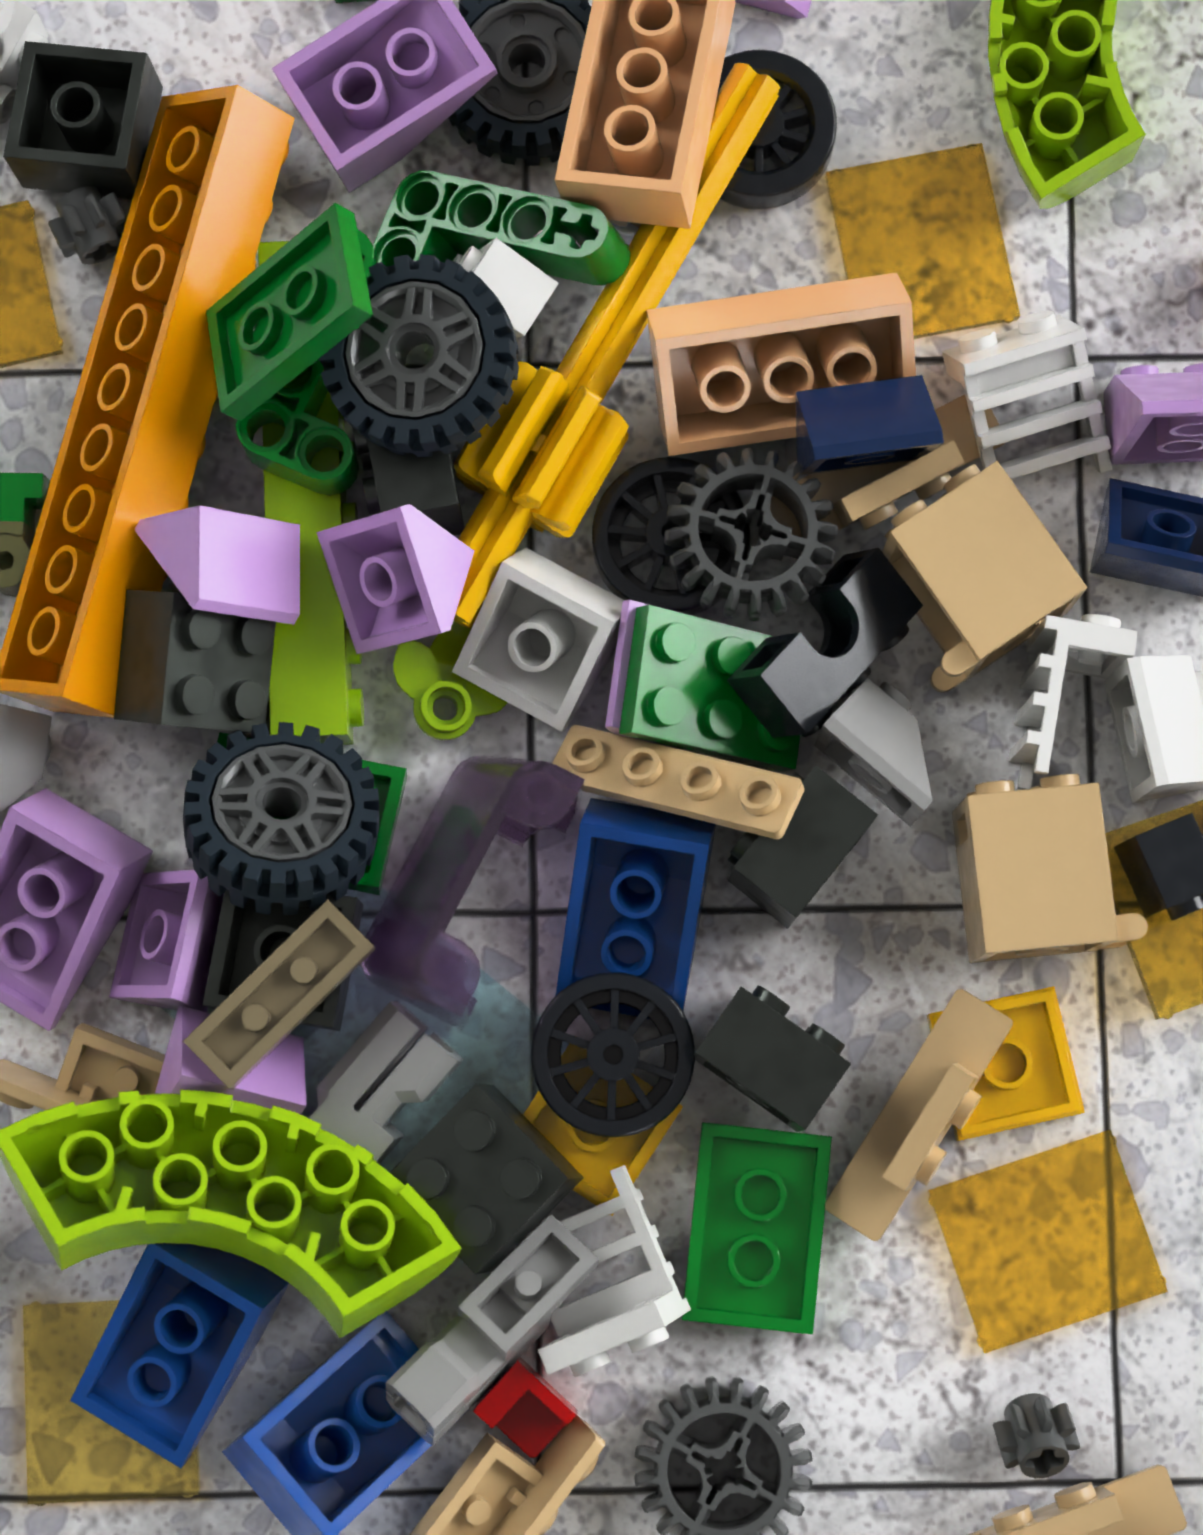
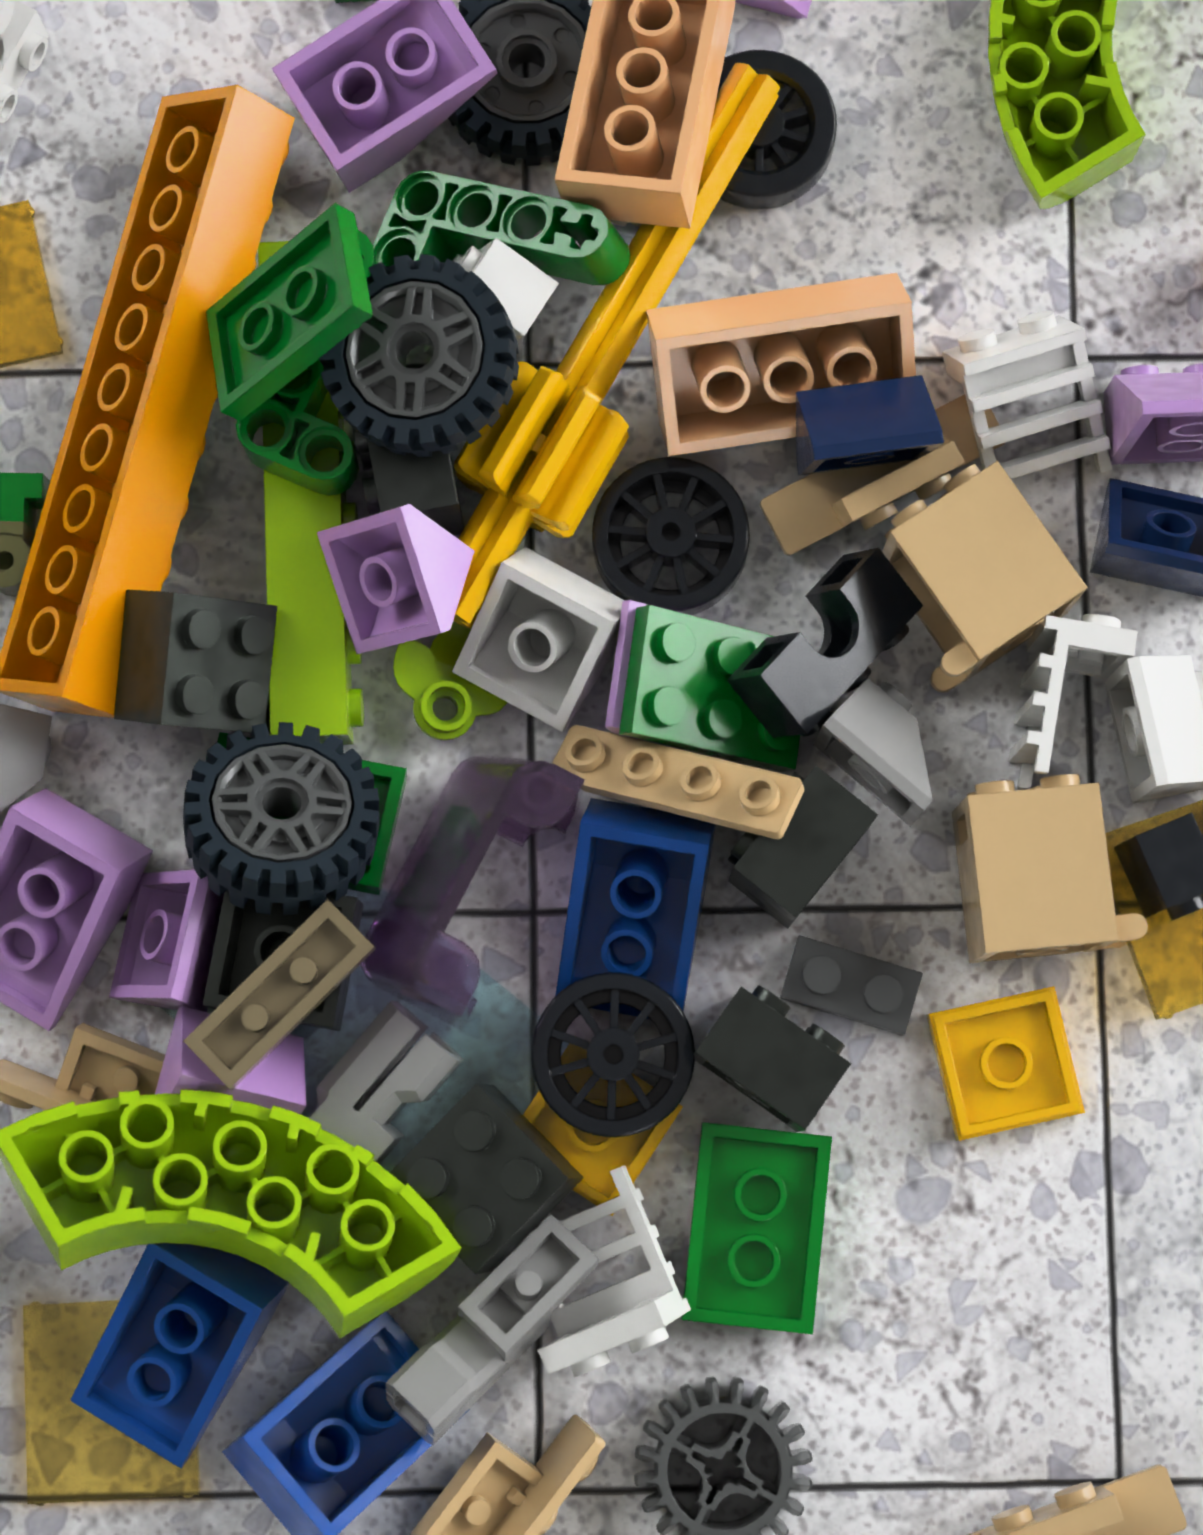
(82, 118): pearl dark grey brick -> none
(88, 224): dark grey gear -> none
(229, 561): lavender slope -> none
(525, 1408): red panel -> none
(765, 483): dark grey gear -> none
(851, 985): none -> dark grey plate
(918, 1115): tan bracket -> none
(935, 228): clear yellow piece -> none
(1036, 1435): dark grey gear -> none
(1047, 1241): clear yellow piece -> none

